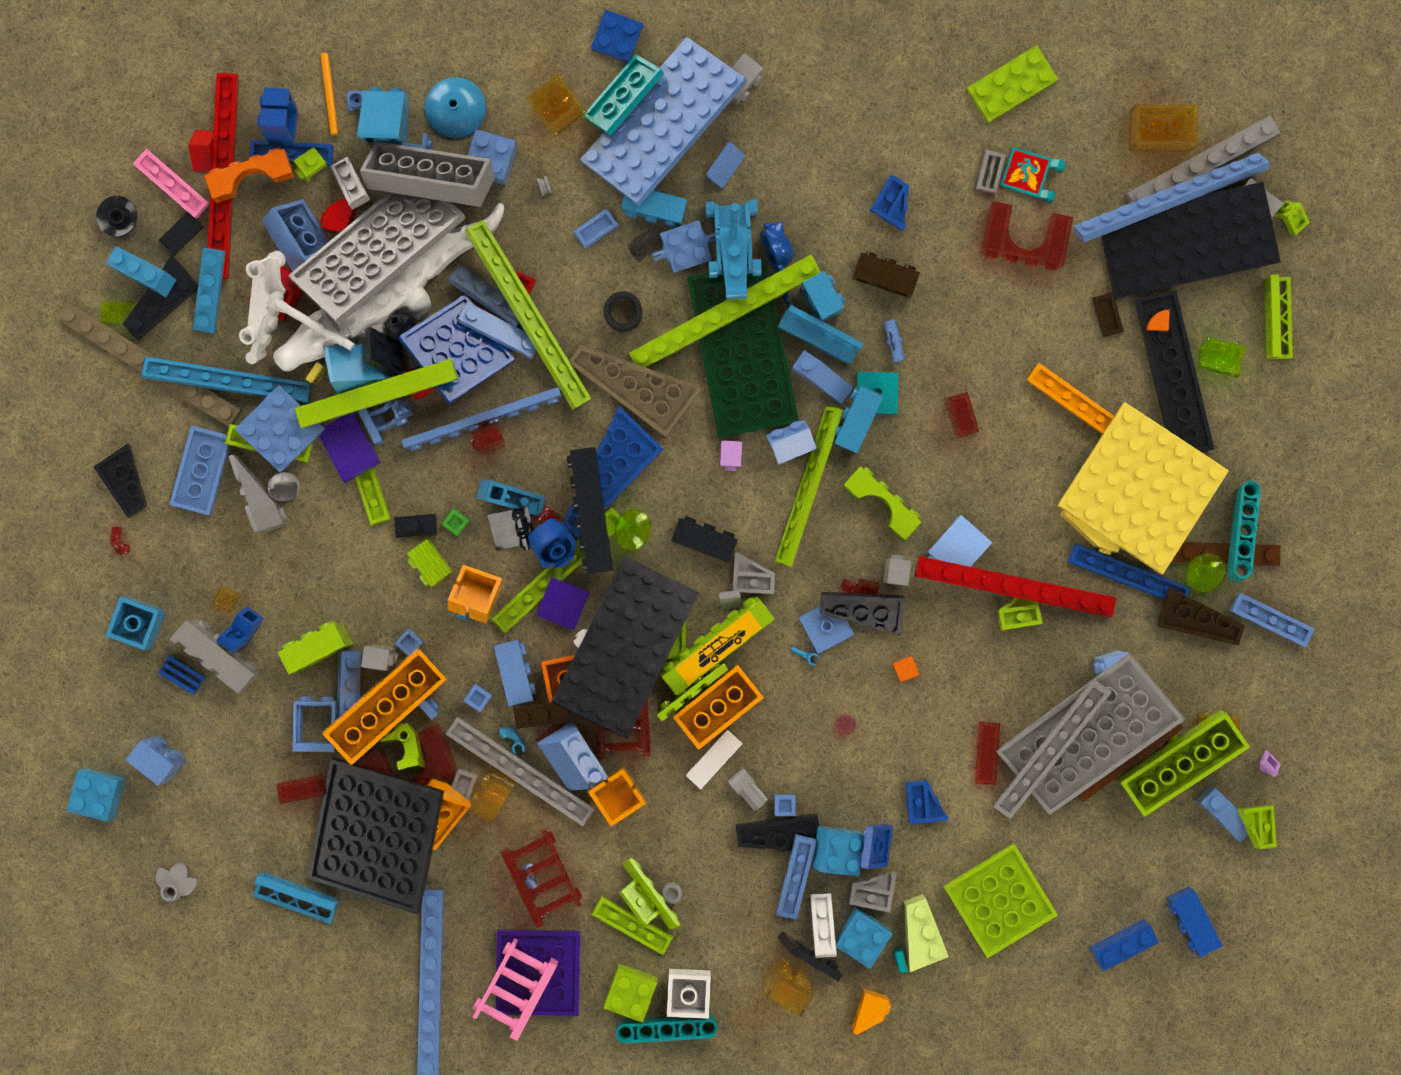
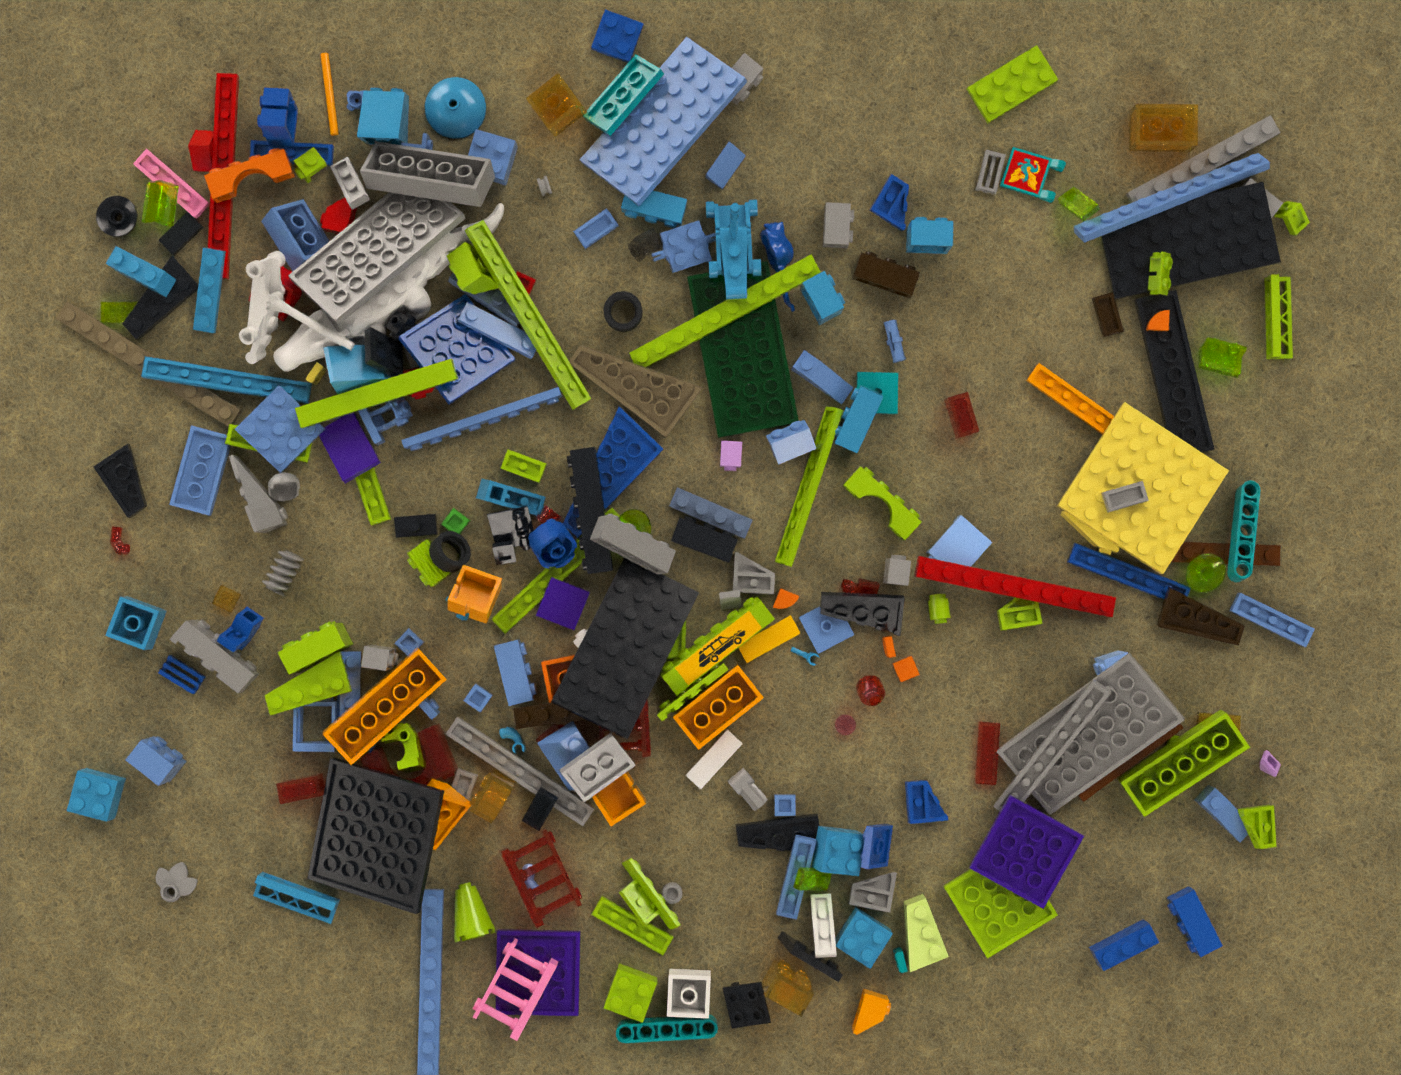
(160, 202): none -> clear neon green panel
(282, 571): none -> light grey piece
(314, 685): none -> lime wing
(441, 560): none -> black tyre
(470, 270): none -> lime slope
(471, 915): none -> lime cone
(487, 439): clear red brick -> none
(504, 552): none -> plate
(523, 466): none -> lime plate
(540, 809): none -> black tile
(597, 767): none -> light grey plate
(633, 544): none -> light grey brick
(710, 513): none -> sand blue plate
(746, 1004): none -> black hinge
(769, 639): none -> yellow tile
(785, 599): none -> orange tile
(812, 879): none -> clear neon green plate
(819, 334): dark azure fence -> none
(837, 225): none -> light grey brick
(870, 690): none -> clear red head
(888, 646): none -> orange tile
(929, 236): none -> dark azure brick
(939, 608): none -> lime brick
(998, 243): clear red arch -> none
(1026, 851): none -> dark purple plate
(1078, 204): none -> clear neon green tile
(1124, 496): none -> light grey tile
(1161, 282): none -> lime hinge

